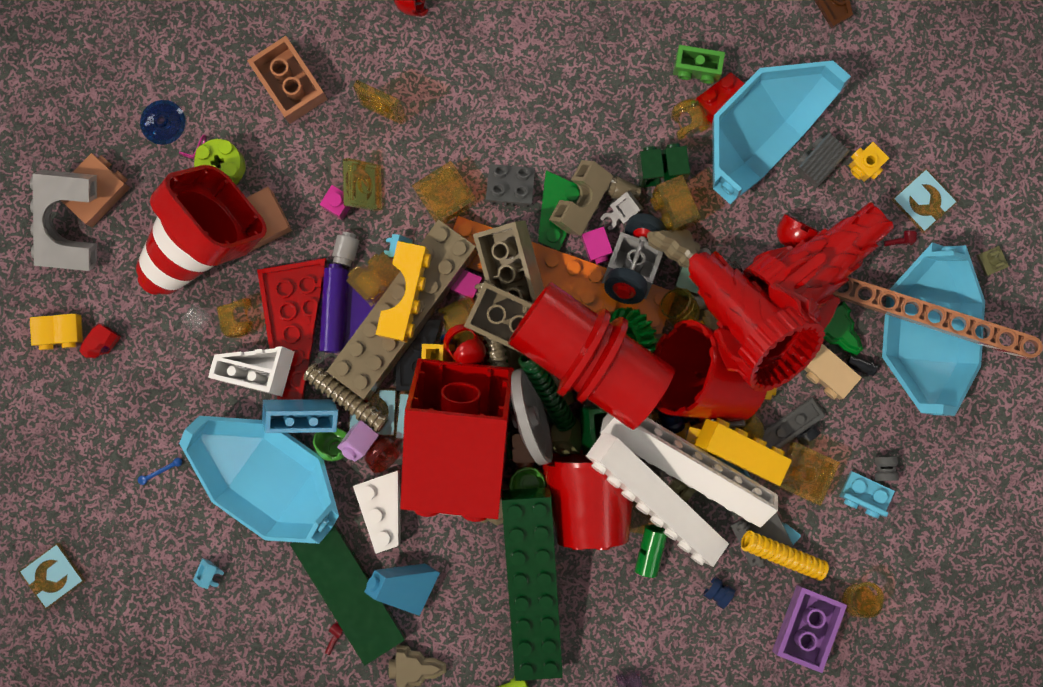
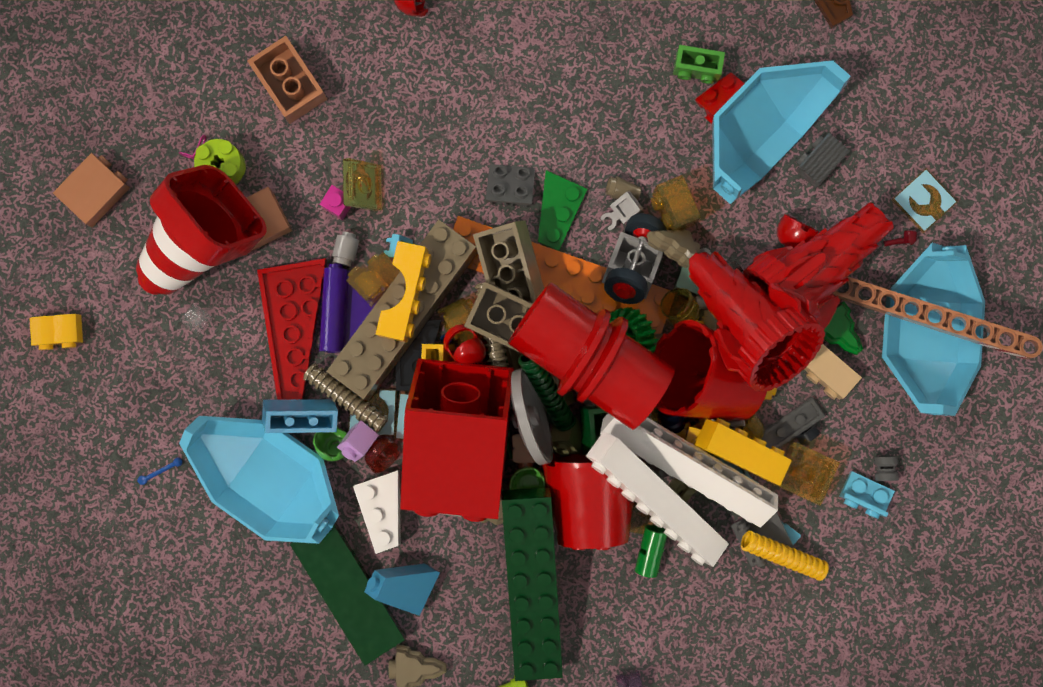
(48, 245): light grey arch -> none
(52, 575): tile -> none
(99, 341): red rock -> none
(170, 129): clear blue dish -> none
(205, 573): medium azure tile -> none
(227, 323): clear yellow helmet -> none
(255, 370): white wedge -> none
(337, 632): dark red hand -> none
(379, 102): clear yellow tile -> none
(444, 193): clear yellow brick -> none
(466, 285): dark pink brick -> none
(593, 183): dark tan arch -> none
(597, 245): dark pink brick -> none
(659, 163): dark green piece -> none
(697, 115): clear yellow helmet -> none
(719, 593): dark blue wheel -> none
(809, 628): medium lavender brick -> none
(862, 365): black pin -> none
(867, 162): yellow brick -> none
(870, 603): clear yellow helmet -> none
(992, 261): olive tile -> none

